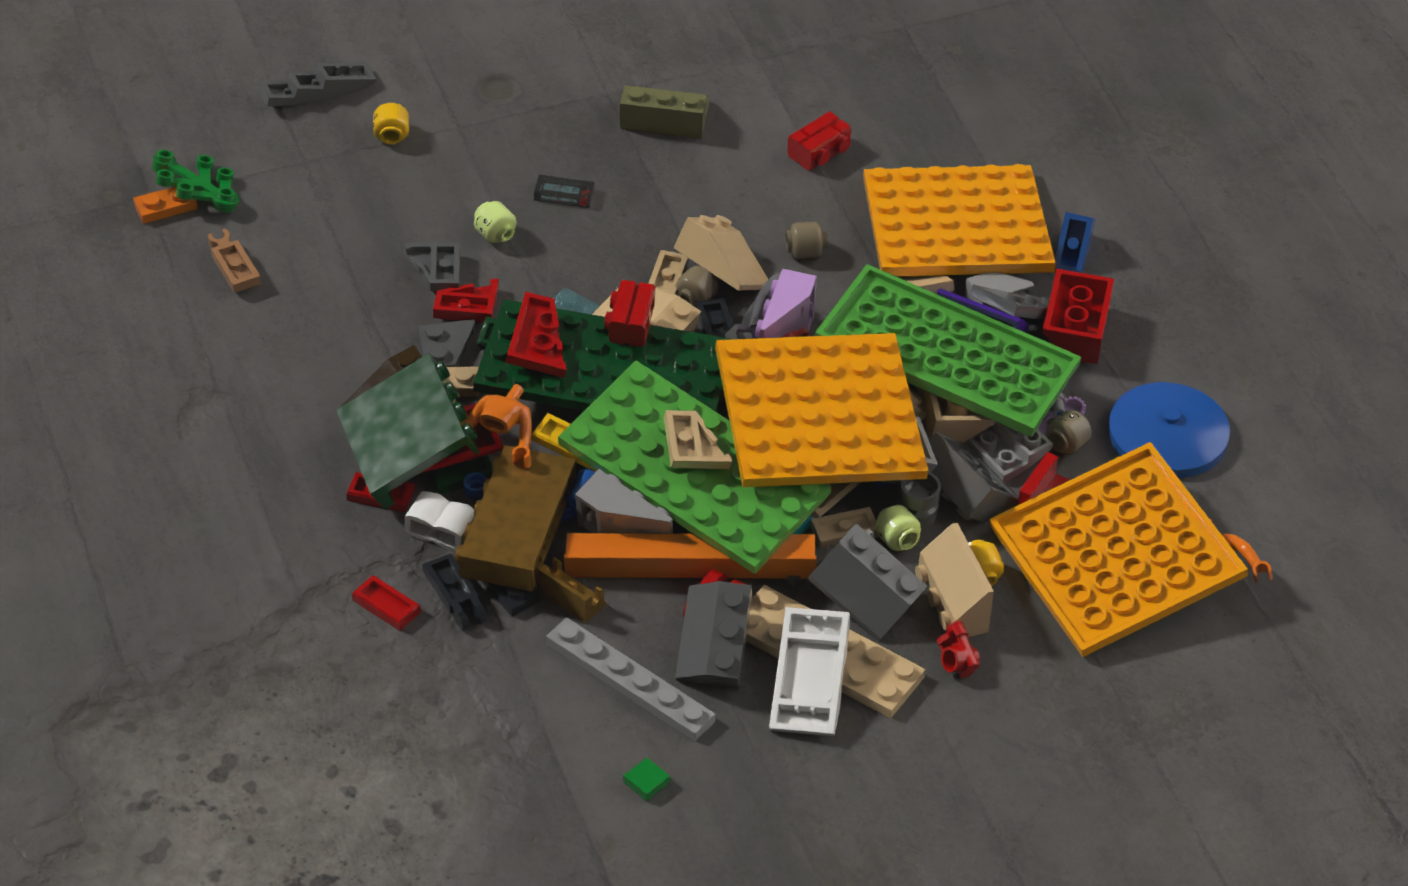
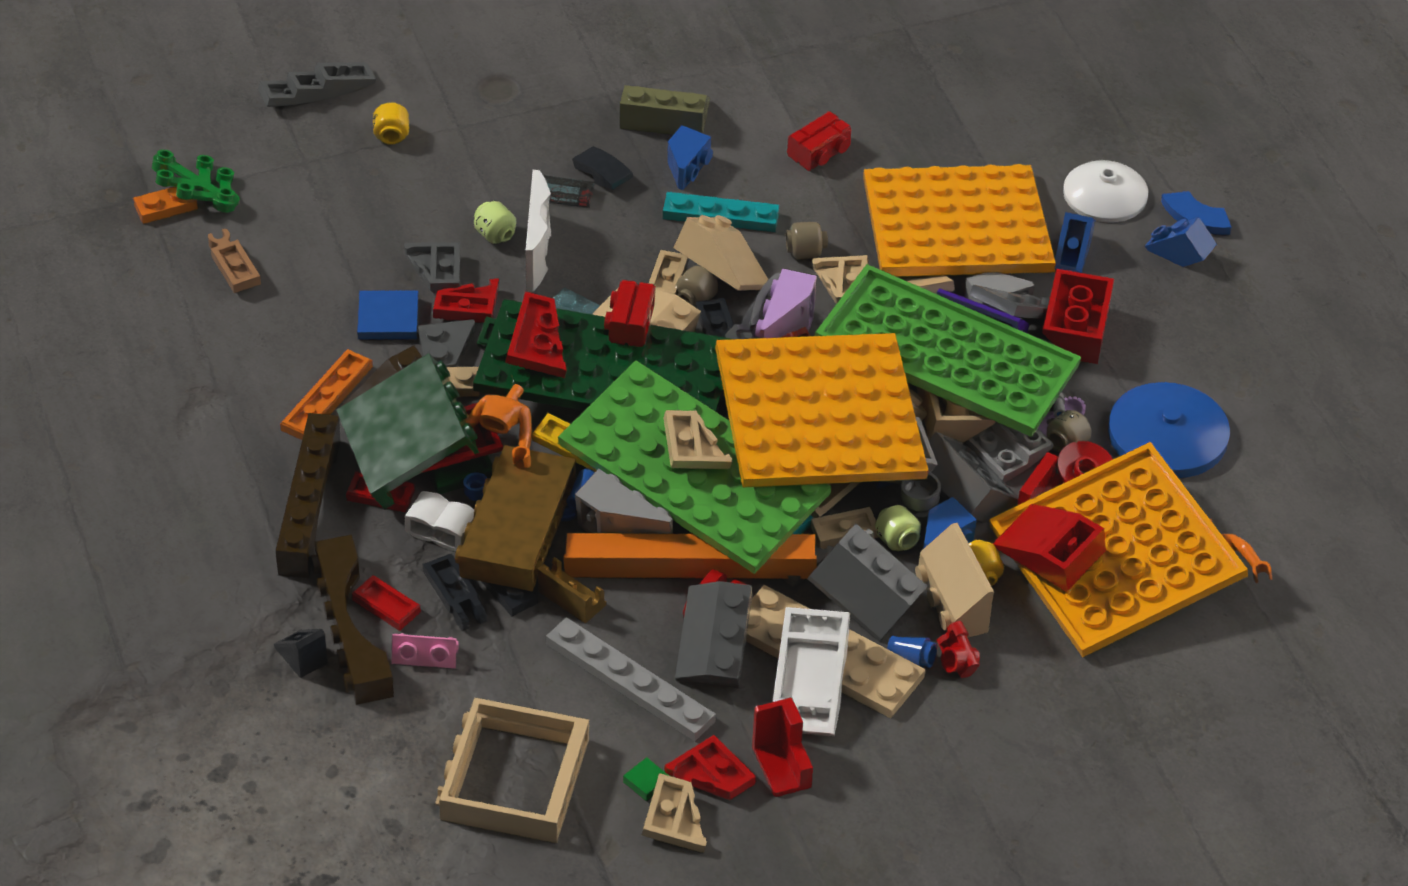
(301, 516): none -> dark brown arch
(304, 650): none -> black slope
(328, 391): none -> orange tile
(366, 665): none -> dark brown arch
(388, 314): none -> blue tile
(424, 650): none -> bright pink hinge
(525, 722): none -> tan window
(537, 232): none -> white slope
(604, 167): none -> black slope
(674, 814): none -> tan wing
(688, 154): none -> blue slope
(712, 769): none -> red wing
(741, 213): none -> teal plate
(780, 747): none -> red panel
(839, 272): none -> tan wing
(915, 649): none -> blue cone
(944, 515): none -> blue slope
(1053, 543): none -> red slope
(1080, 457): none -> red dish
(1105, 191): none -> white dish
(1183, 205): none -> blue tile
(1183, 242): none -> blue slope

